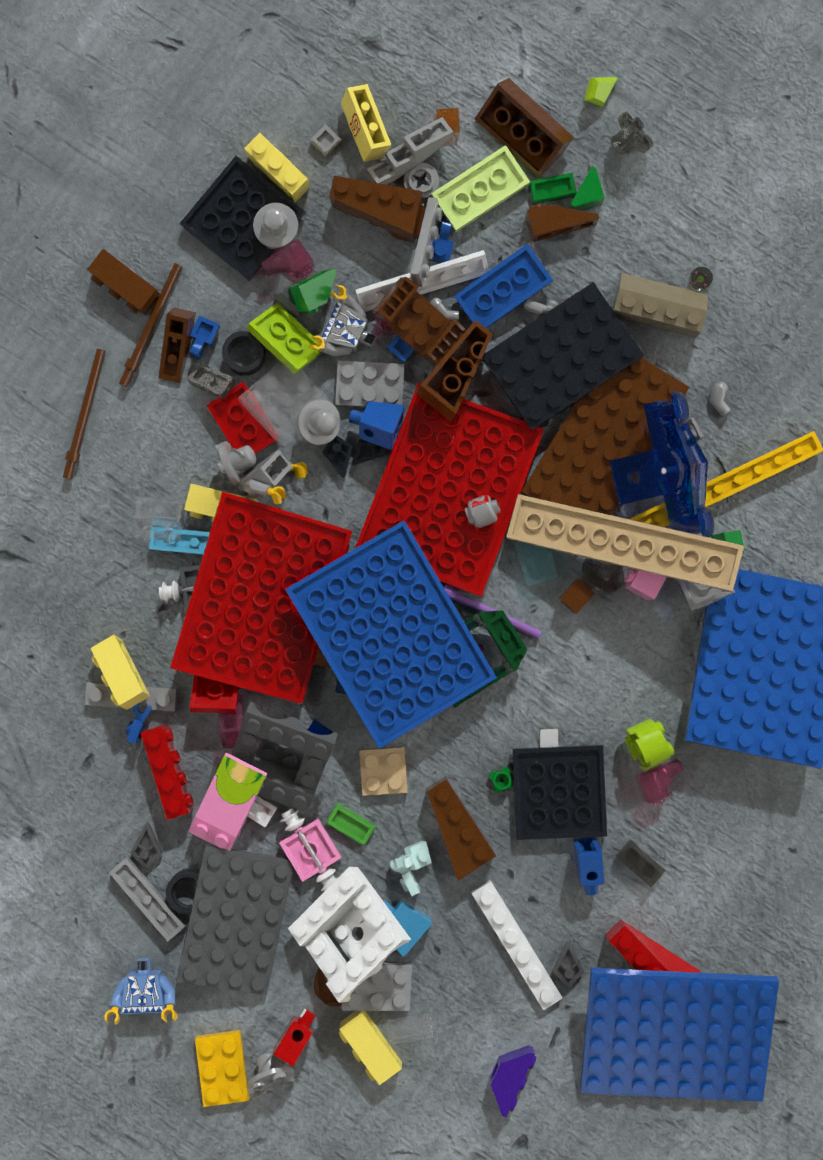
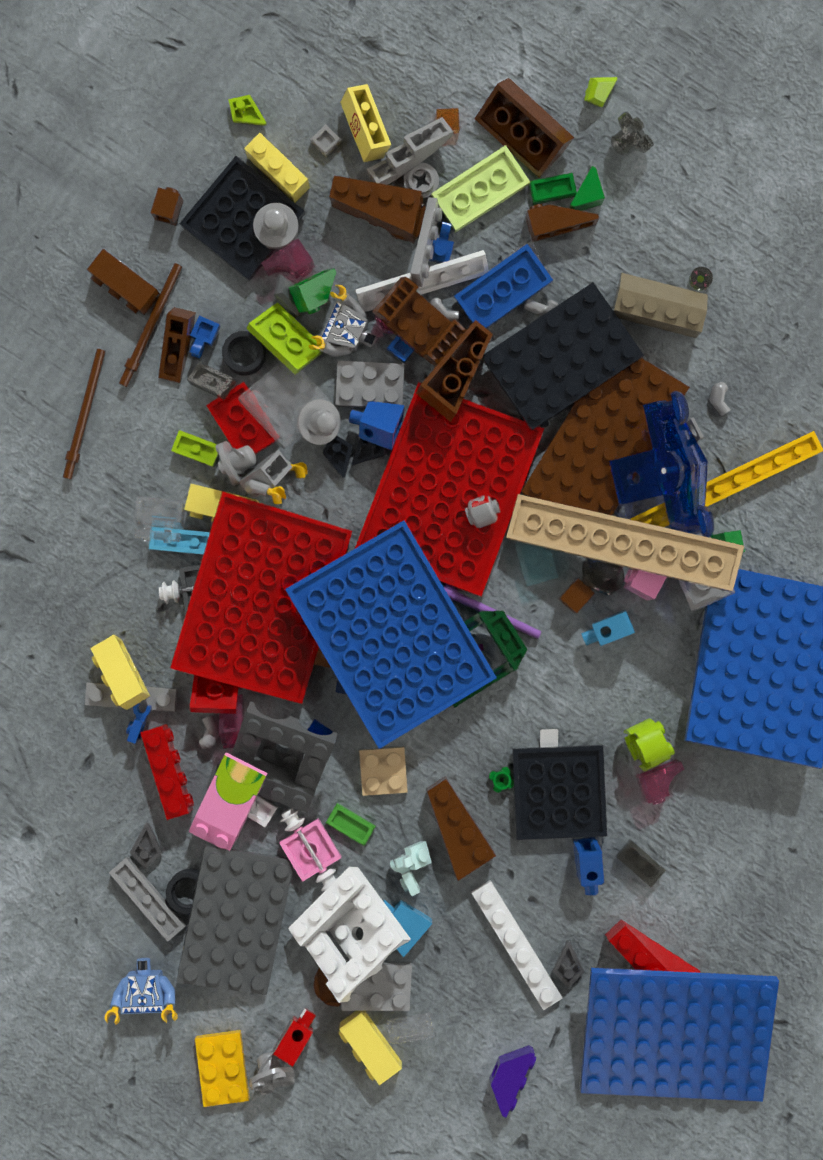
(167, 205): none -> reddish brown brick
(195, 448): none -> lime plate
(211, 734): none -> light grey arm
(245, 111): none -> lime piece
(618, 623): none -> dark azure torso

